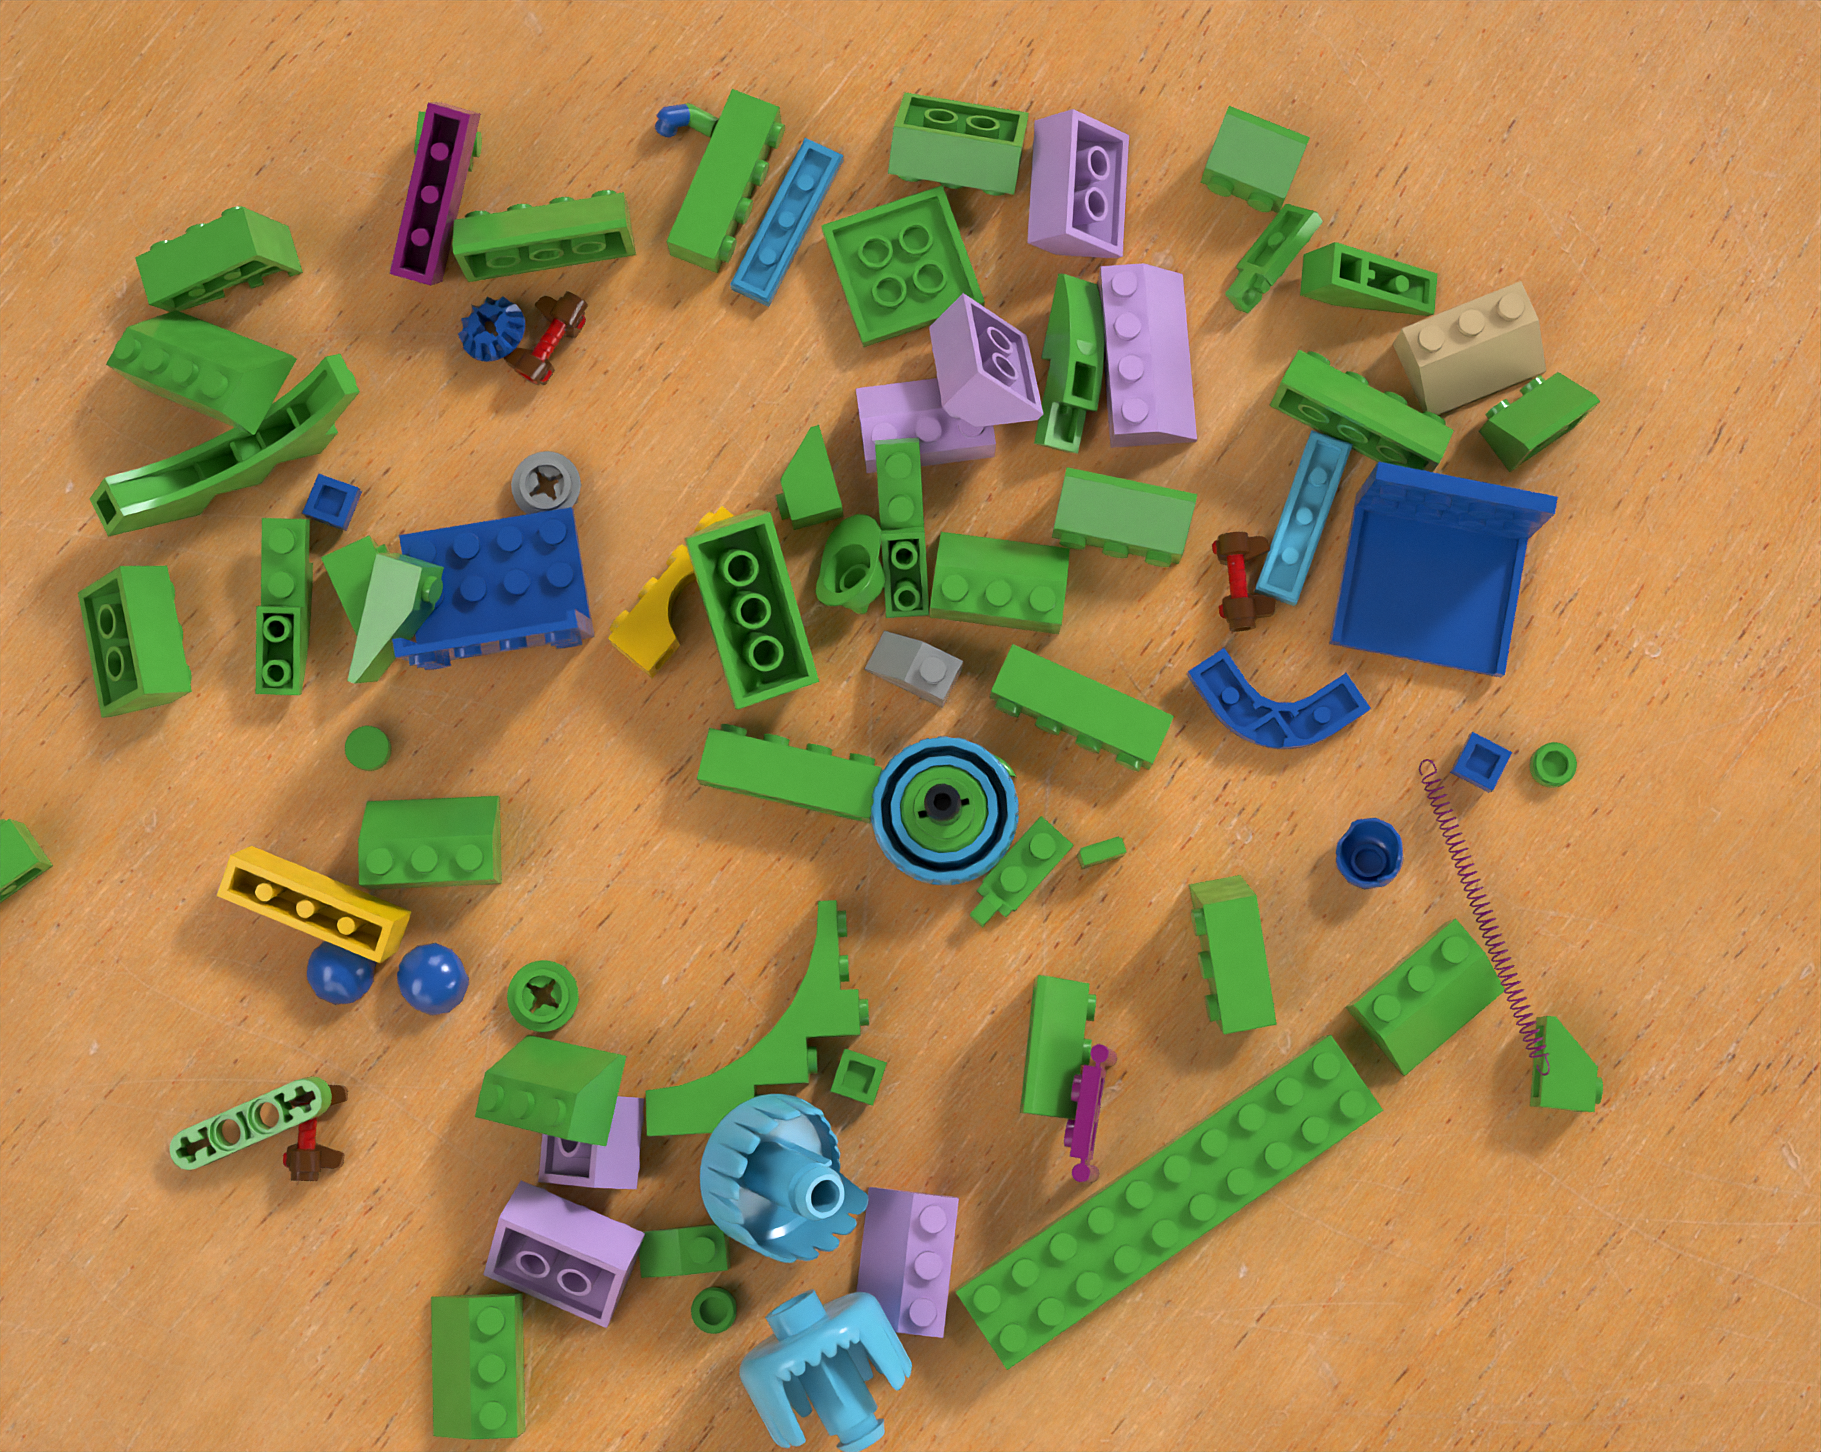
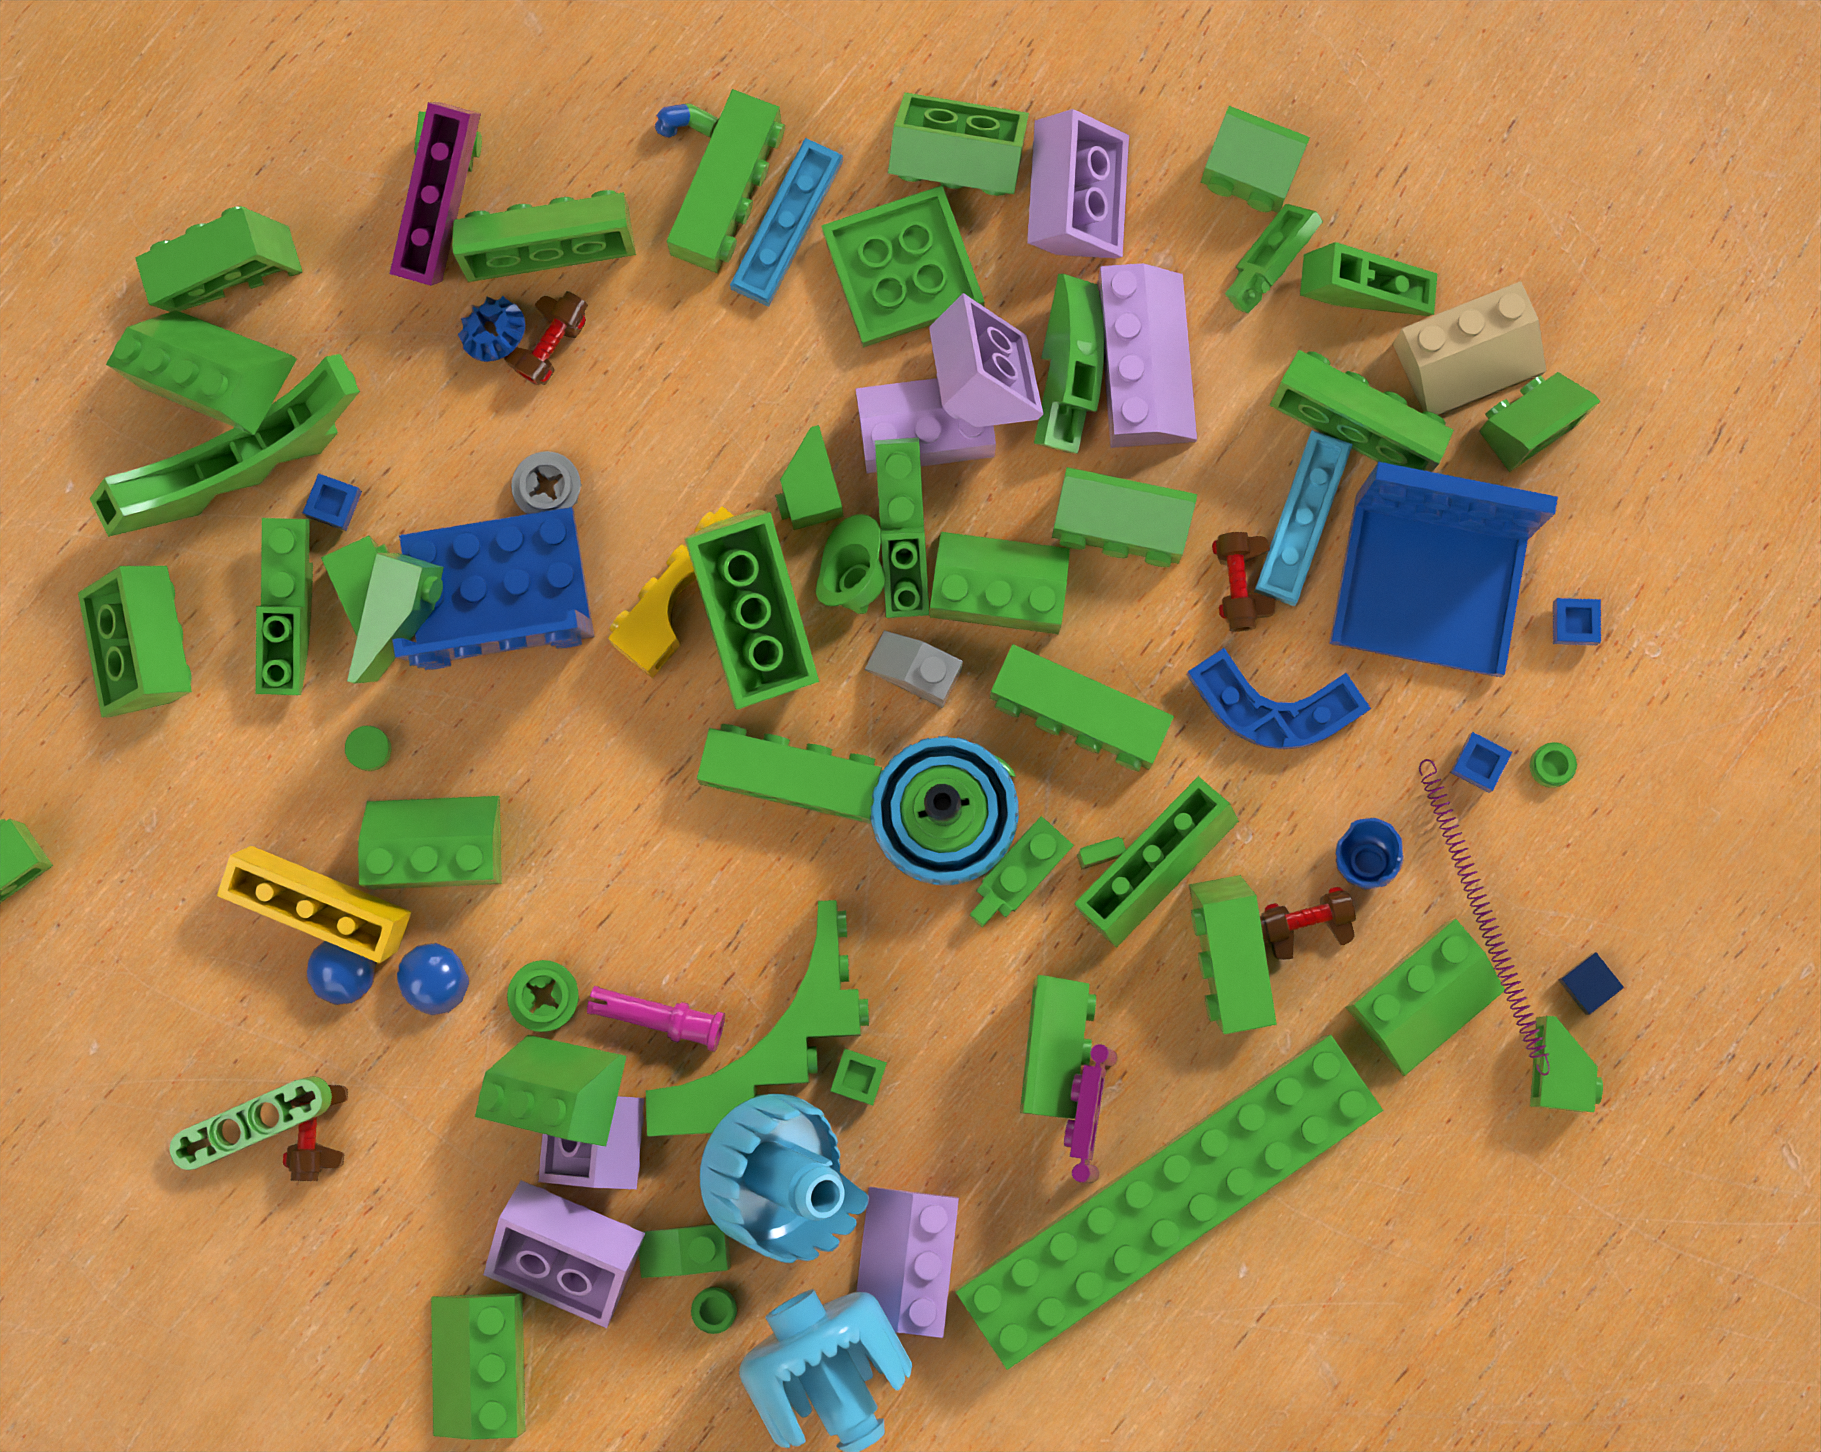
(678, 1021): none -> dark pink pin
(1157, 861): none -> bright green brick
(1334, 909): none -> reddish brown piece
(1577, 621): none -> blue plate
(1591, 983): none -> dark blue tile

